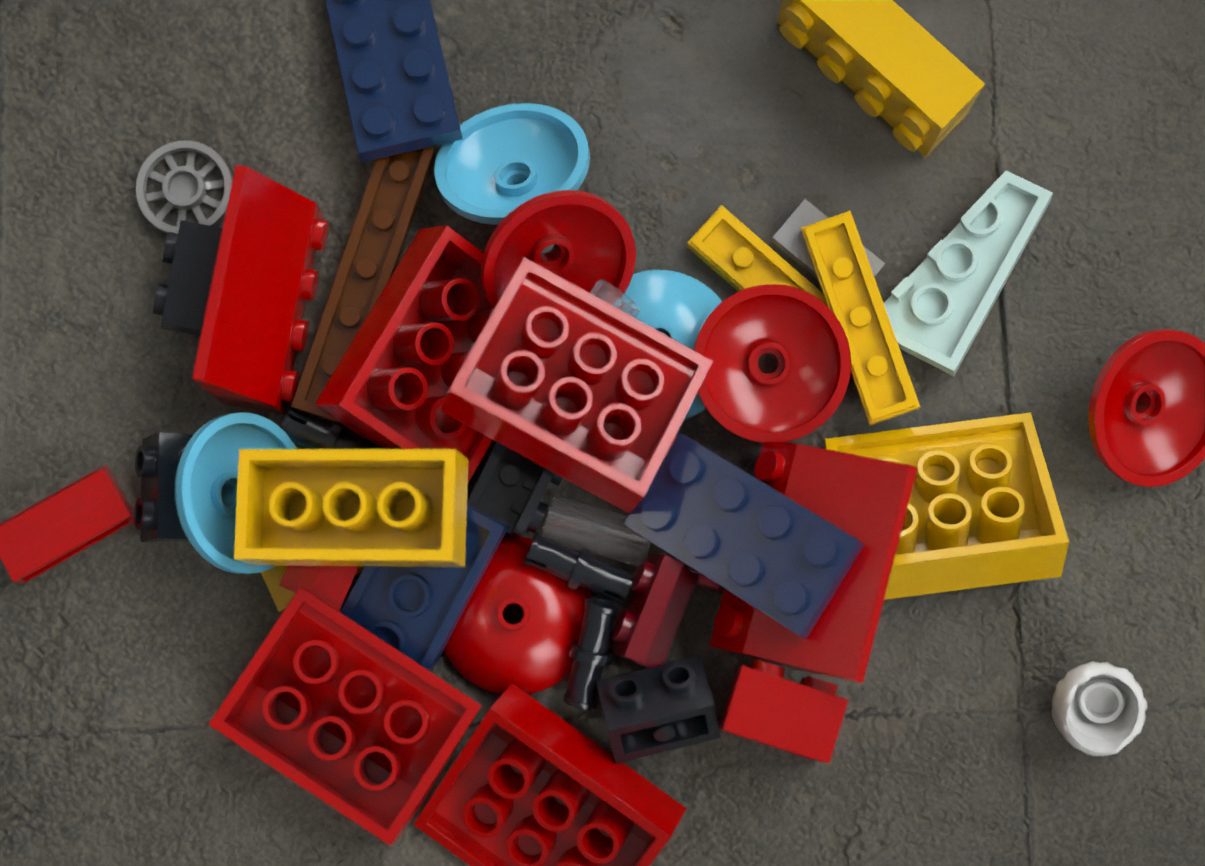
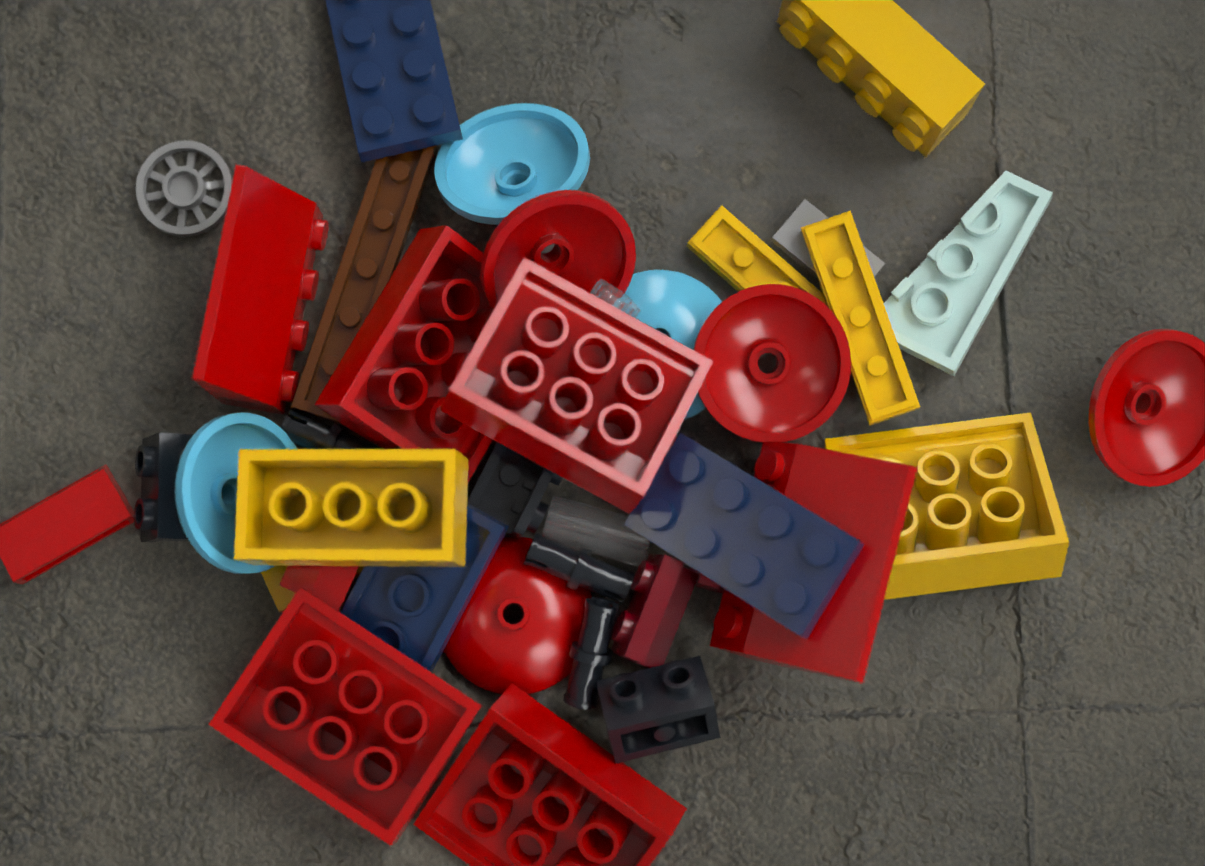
(193, 264): black brick -> none
(782, 712): red brick -> none
(1099, 708): white hair -> none

